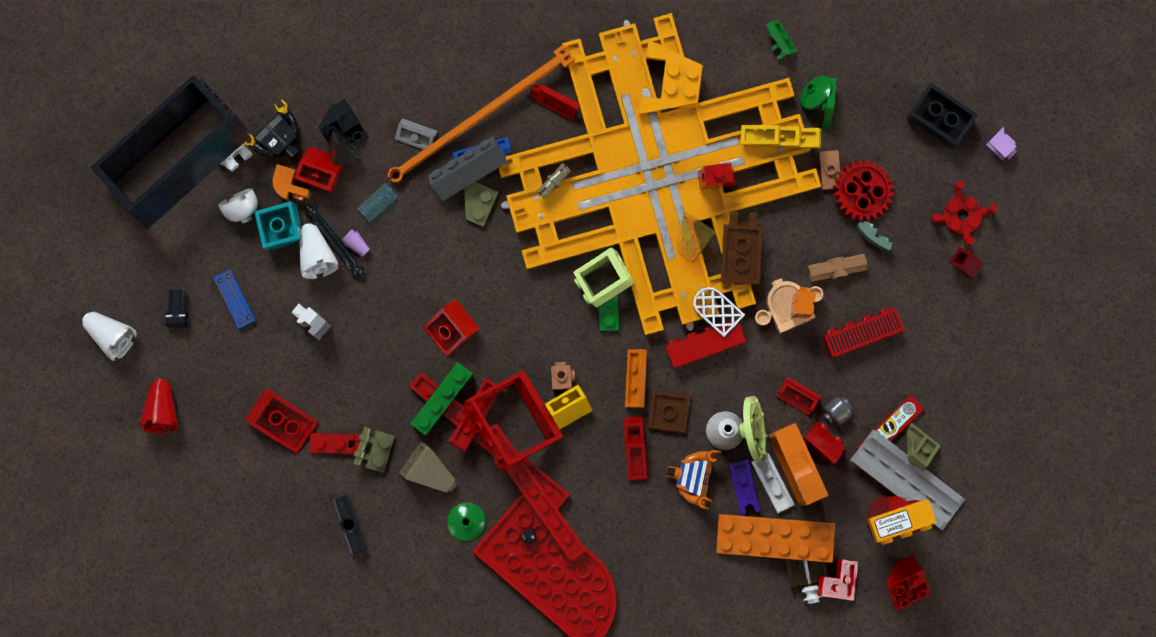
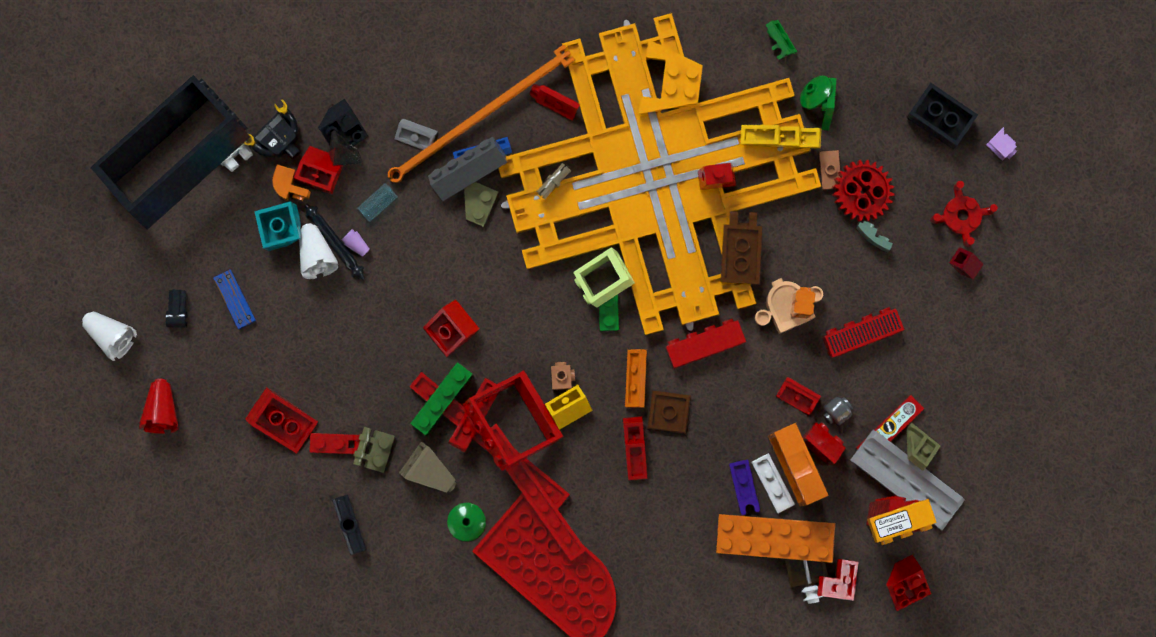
(240, 206): white cylinder -> none
(310, 317): hips -> none
(529, 536): black hinge -> none
(693, 237): clear yellow wing -> none
(694, 476): torso -> none
(717, 306): white window -> none
(718, 436): white cone -> none
(754, 428): yellowish green wheel -> none
(837, 267): medium nougat piece -> none

